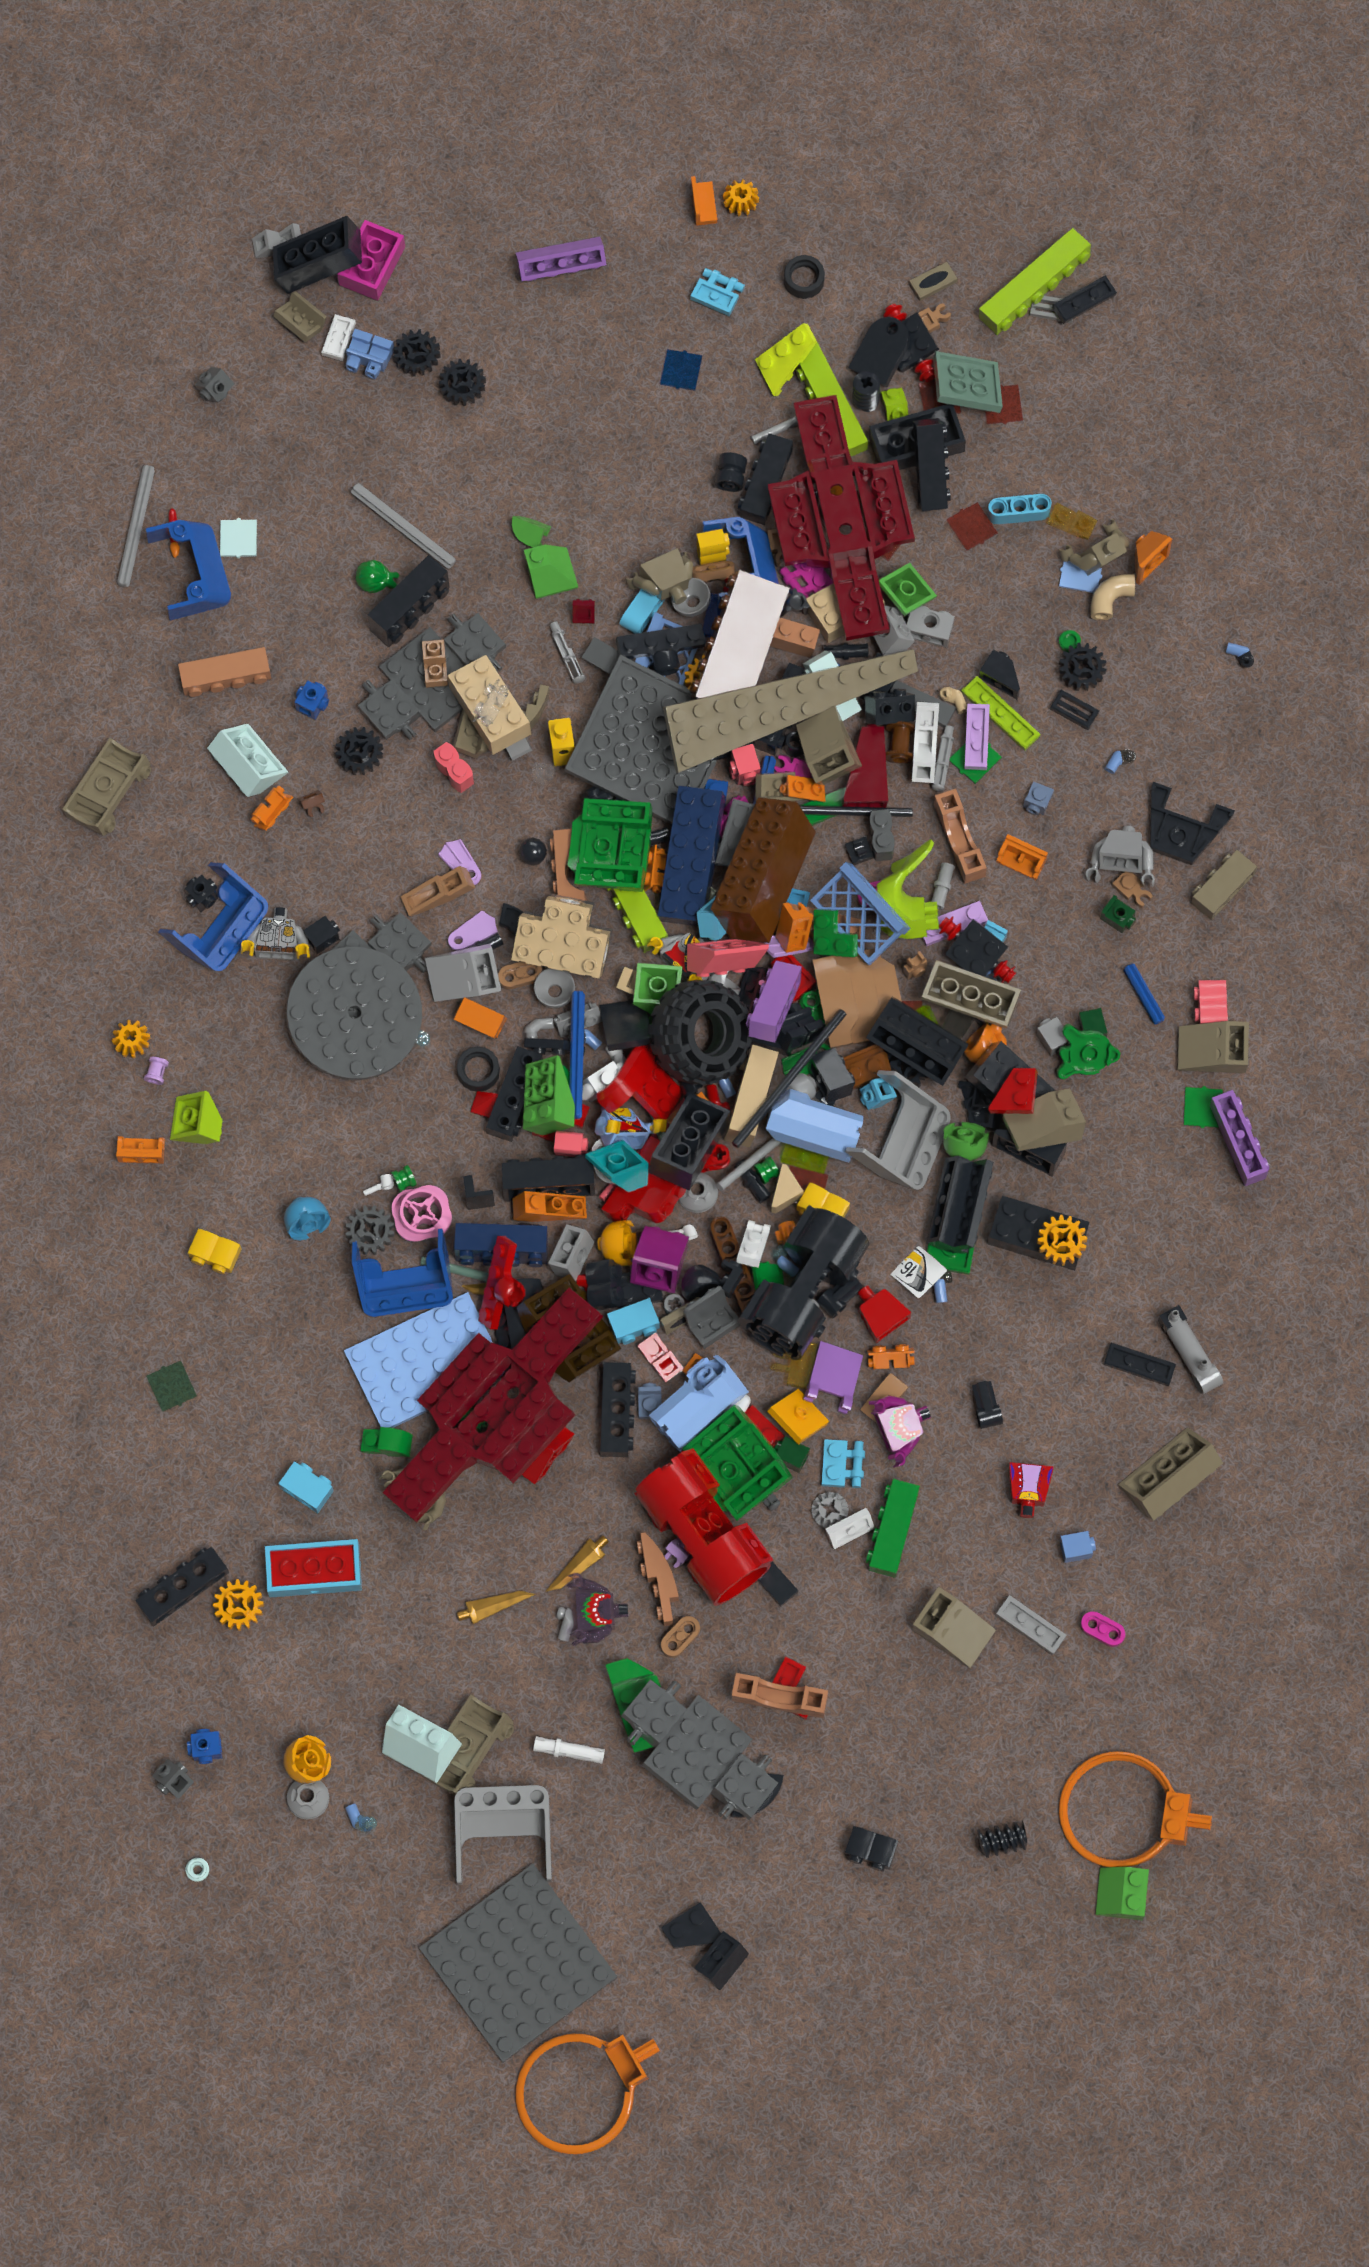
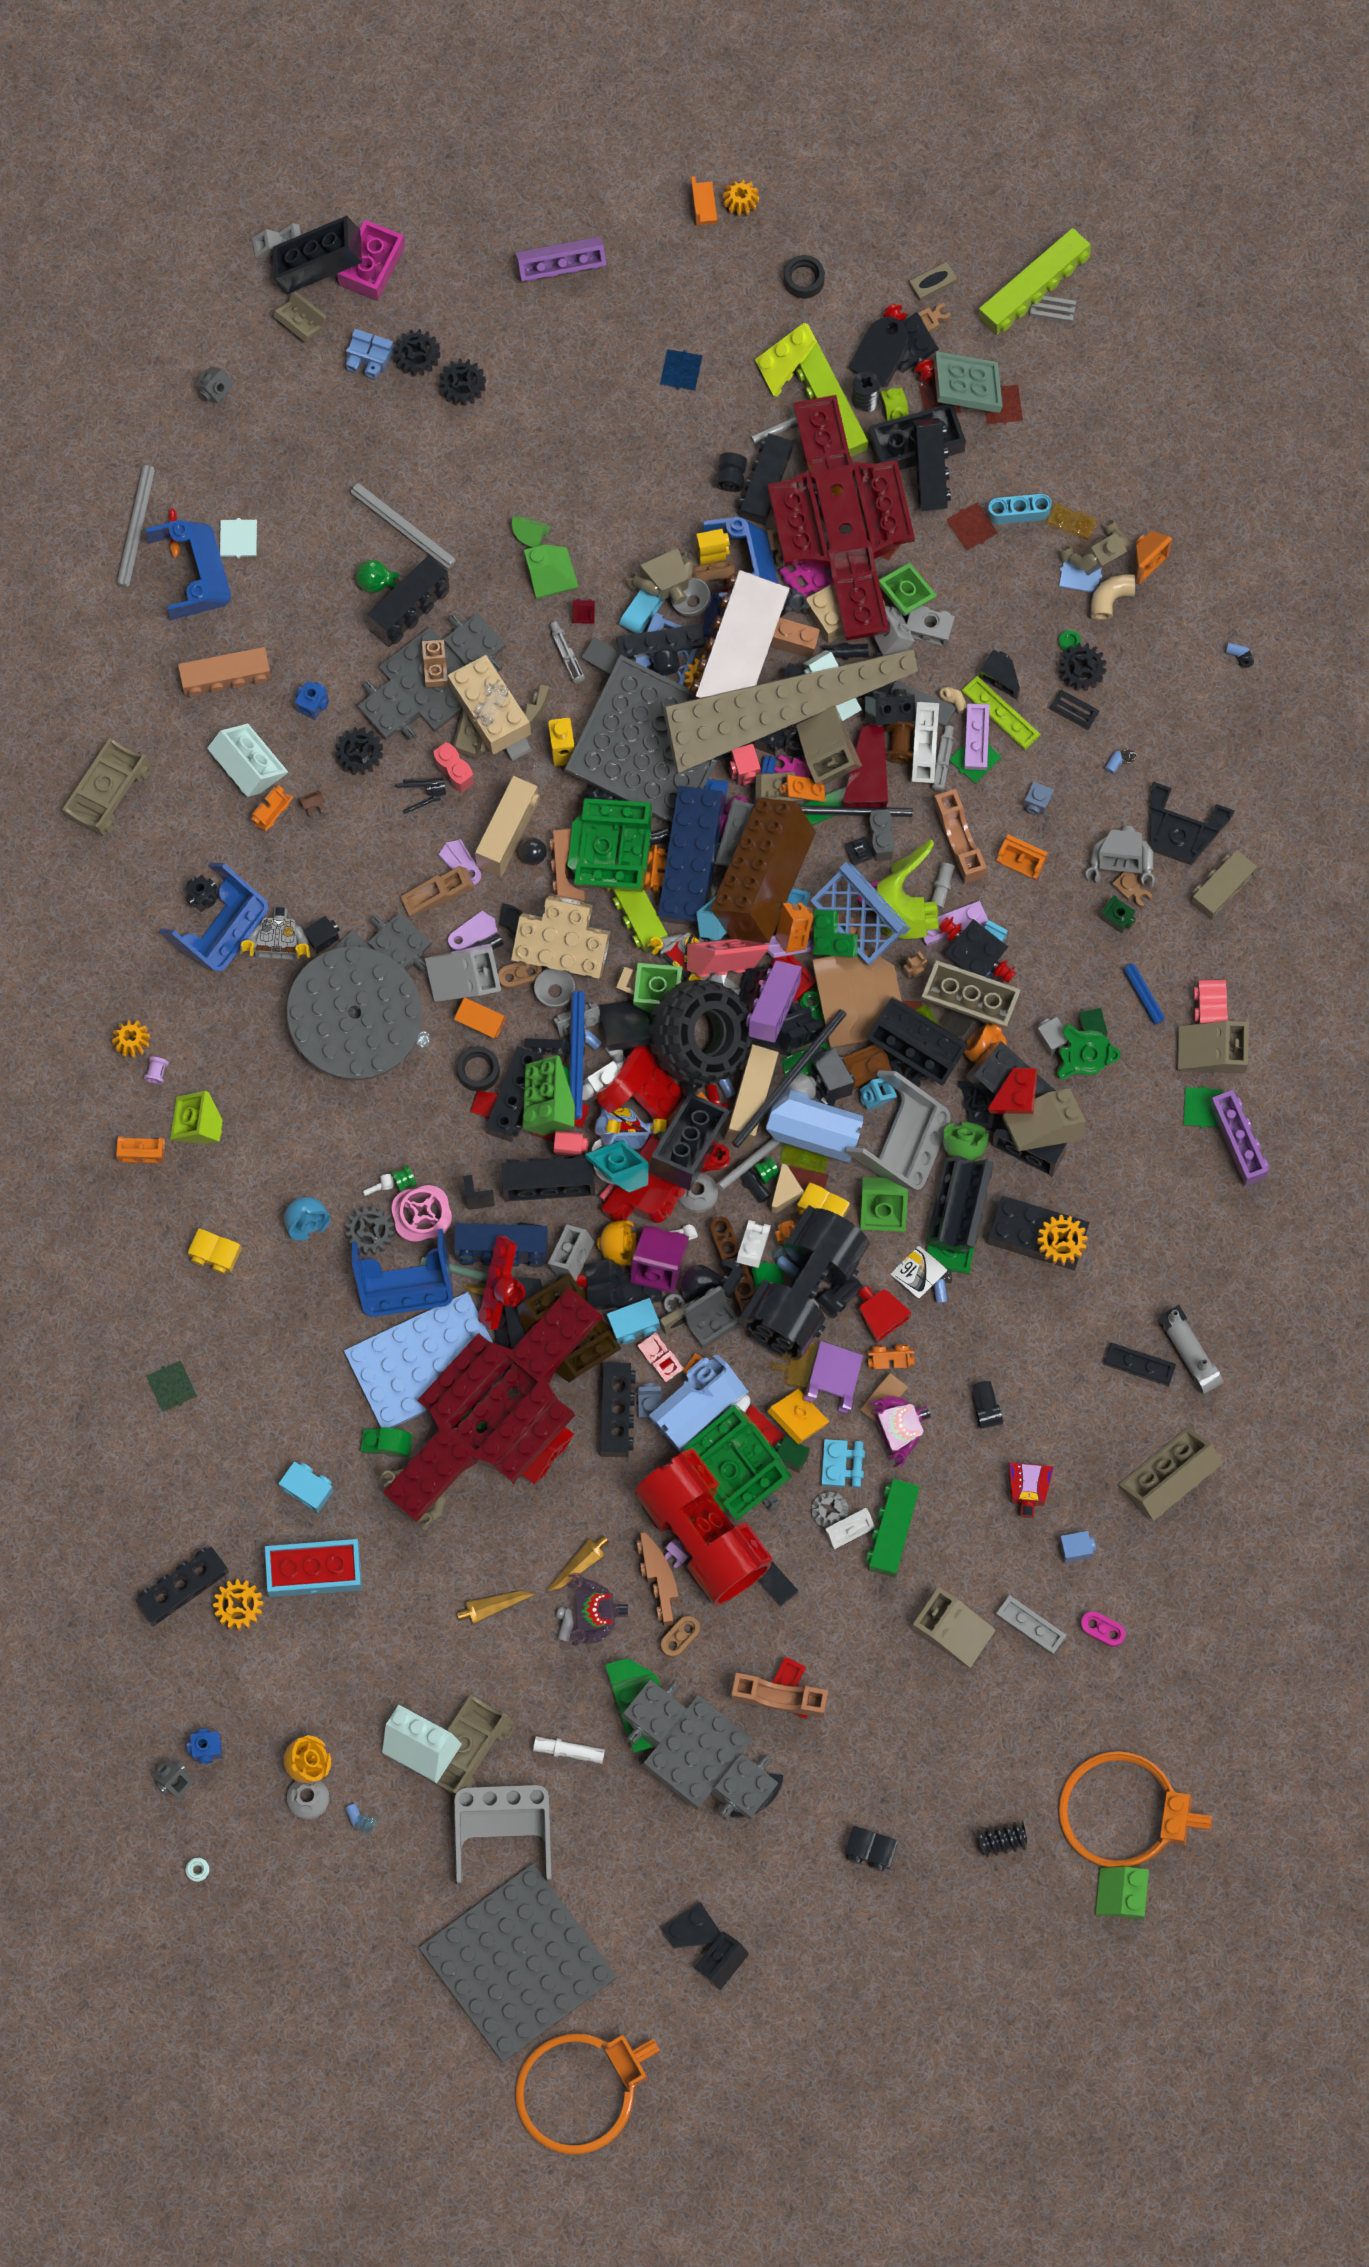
(338, 337): white plate -> none
(434, 787): none -> black plant
(507, 826): none -> tan brick
(536, 1025): light grey arm -> none
(548, 1207): orange slope -> none
(714, 296): medium azure plate -> none
(883, 1205): none -> bright green slope
(1084, 299): black tile -> none

